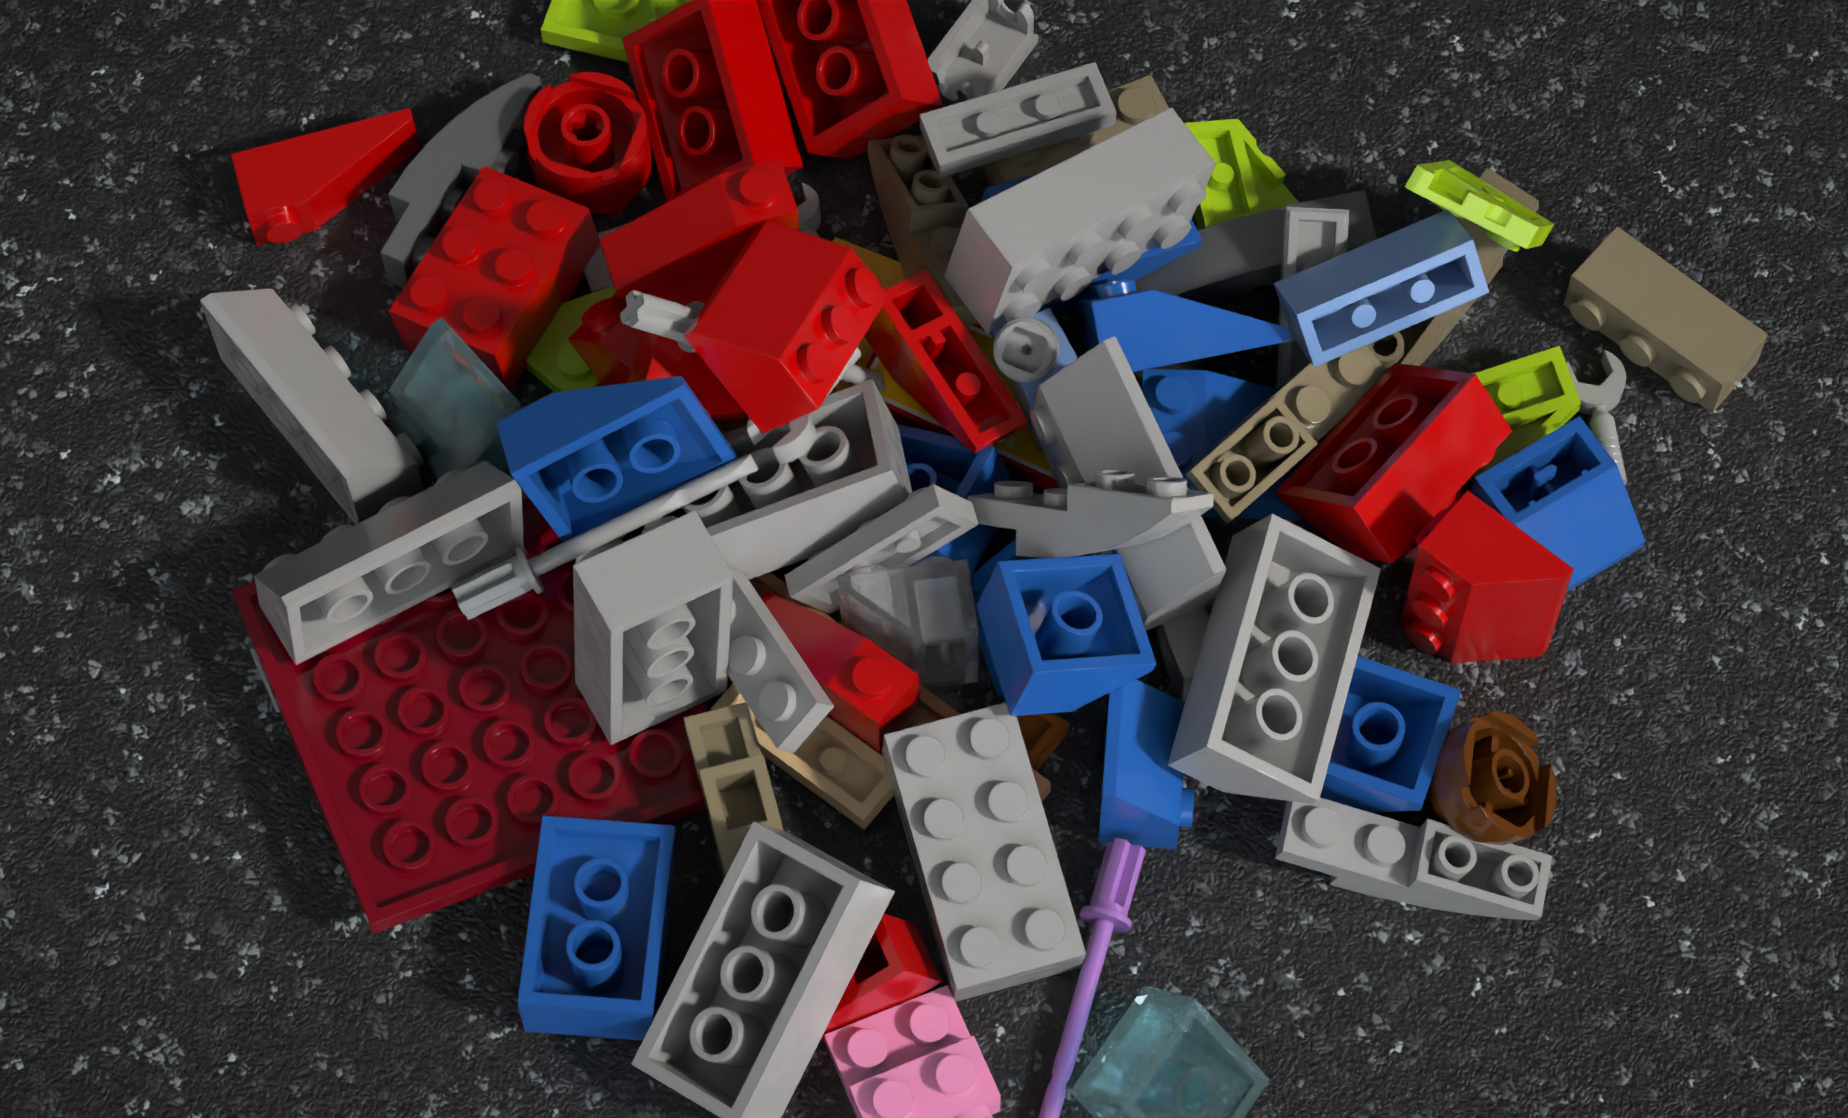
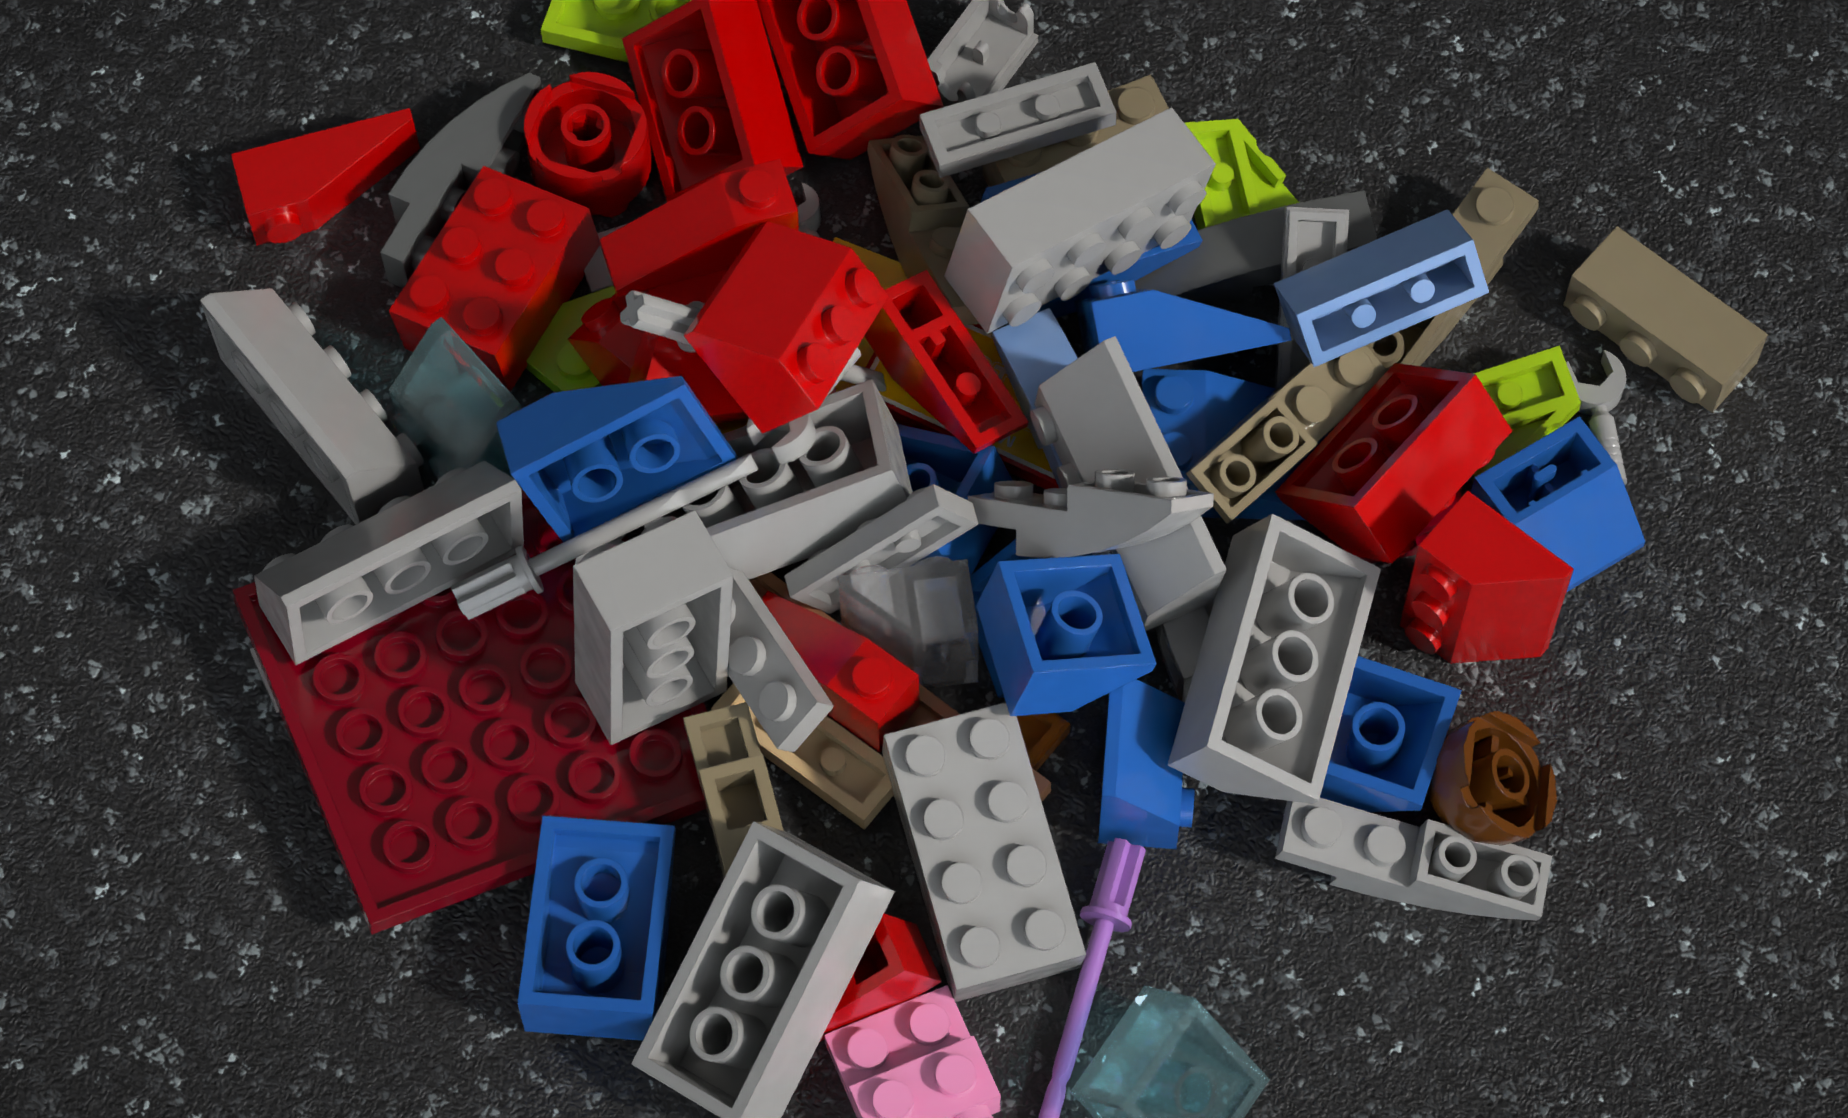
(1026, 349): light grey tile -> none
(1476, 200): lime wing -> none

